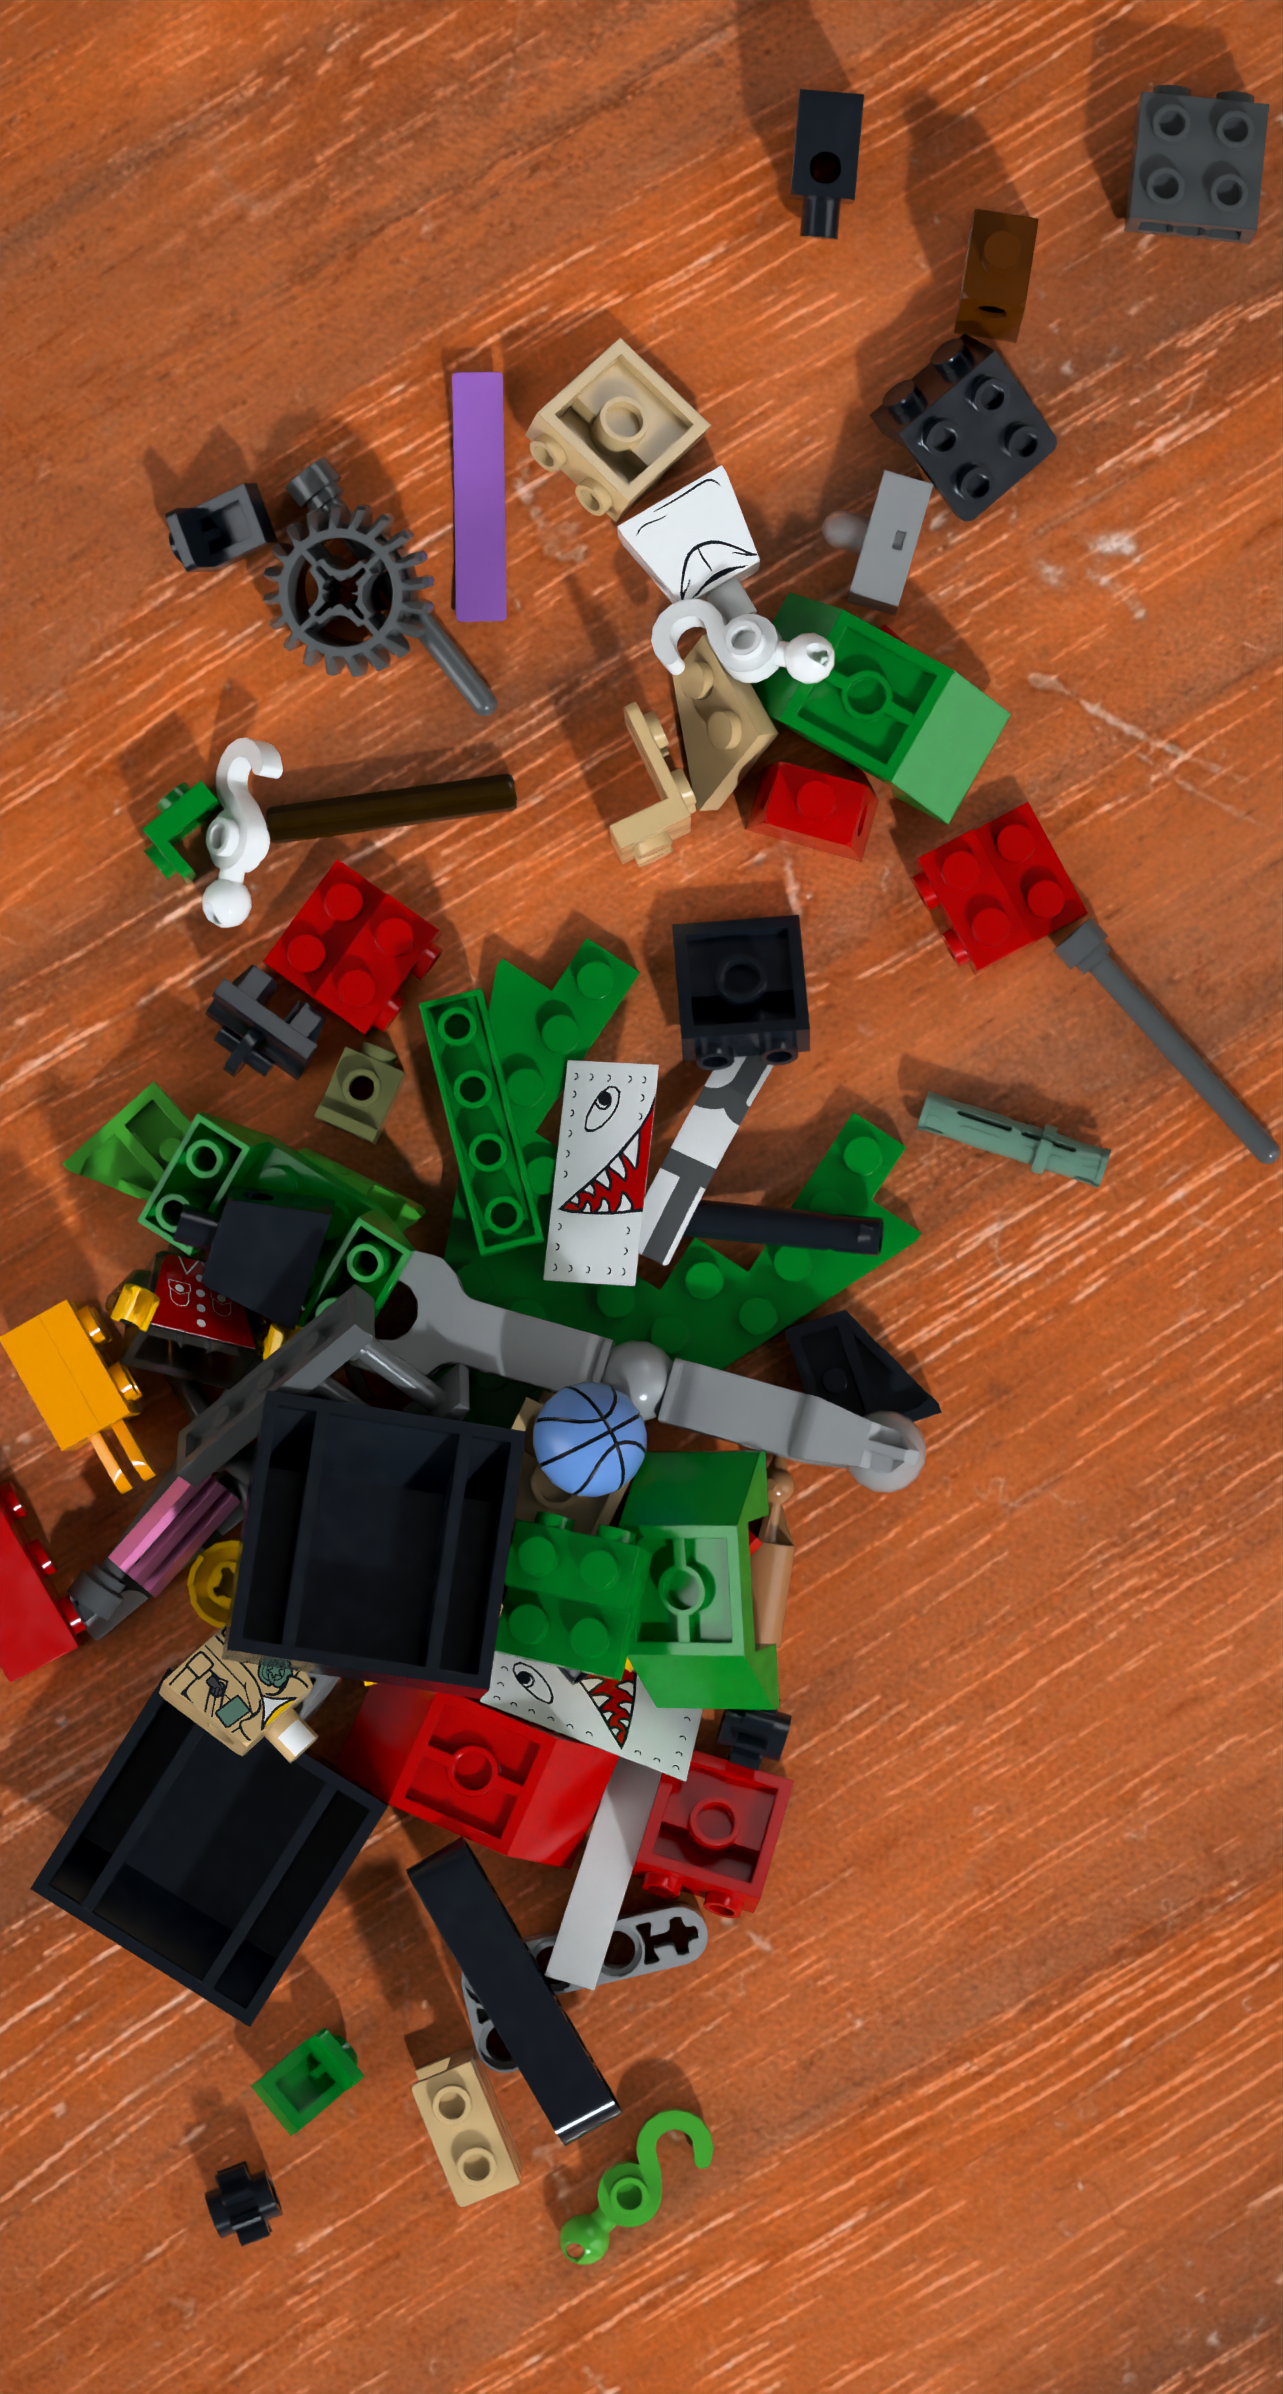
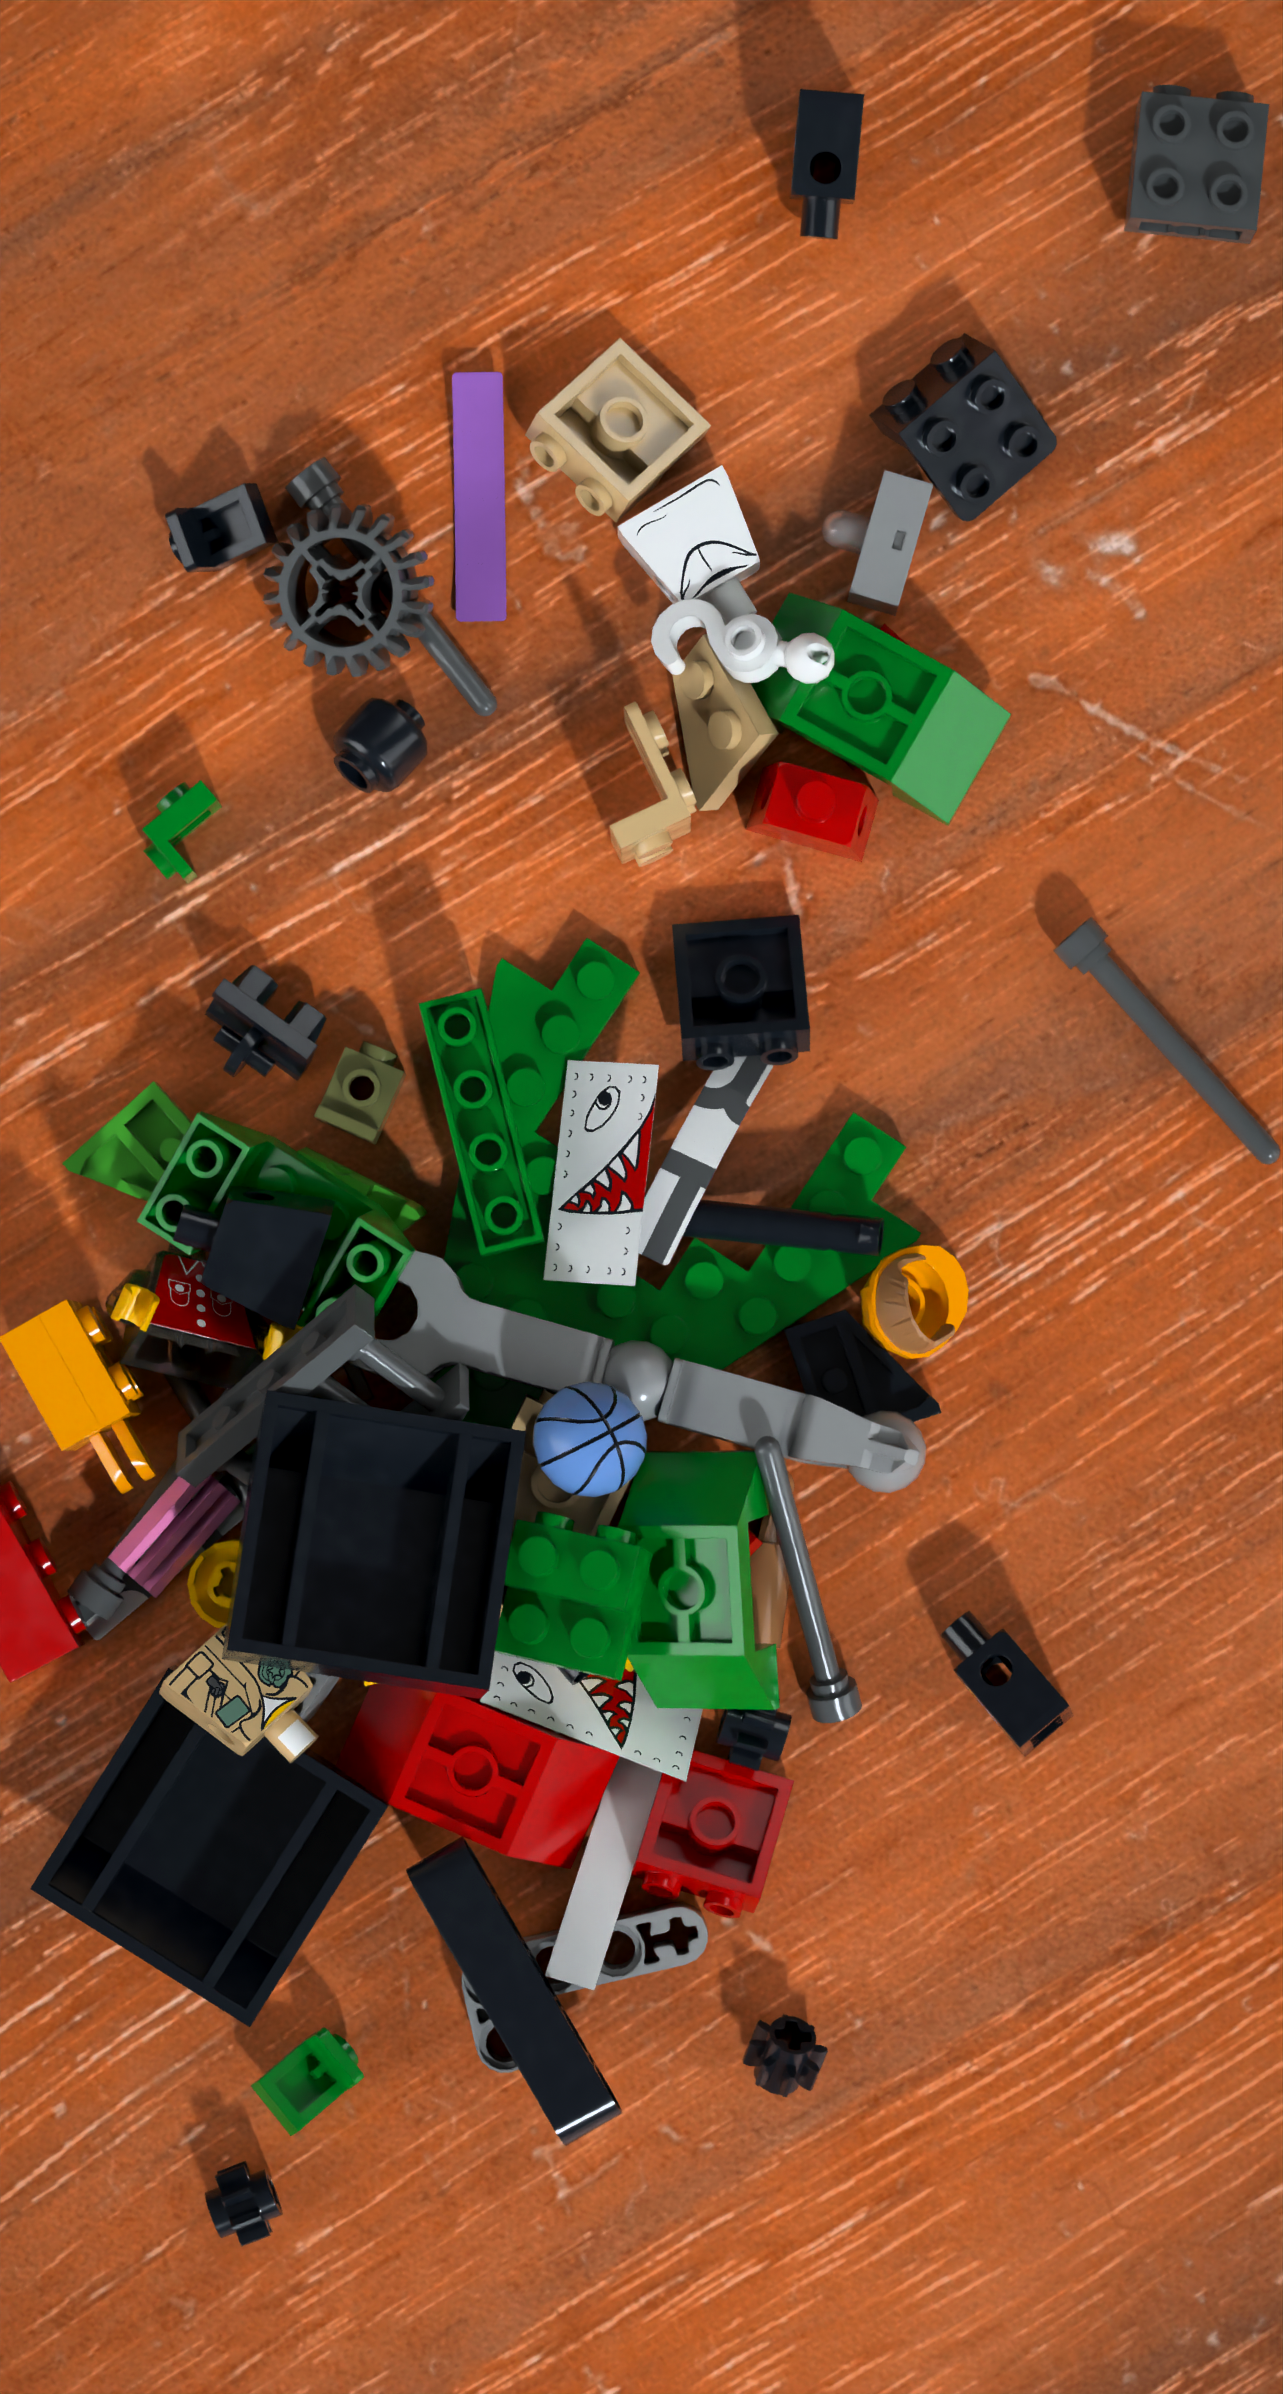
(239, 833): white piece -> none
(355, 949): red plate -> none
(380, 745): none -> black head
(391, 808): dark brown axle -> none
(467, 2126): tan panel -> none
(632, 2189): bright green piece -> none
(785, 2055): none -> black gear
(832, 1692): none -> dark grey piece
(915, 1300): none -> light orange piece
(996, 274): reddish brown torso -> none
(997, 889): red plate -> none
(1014, 1139): sand green pin -> none
(1026, 1704): none -> black torso

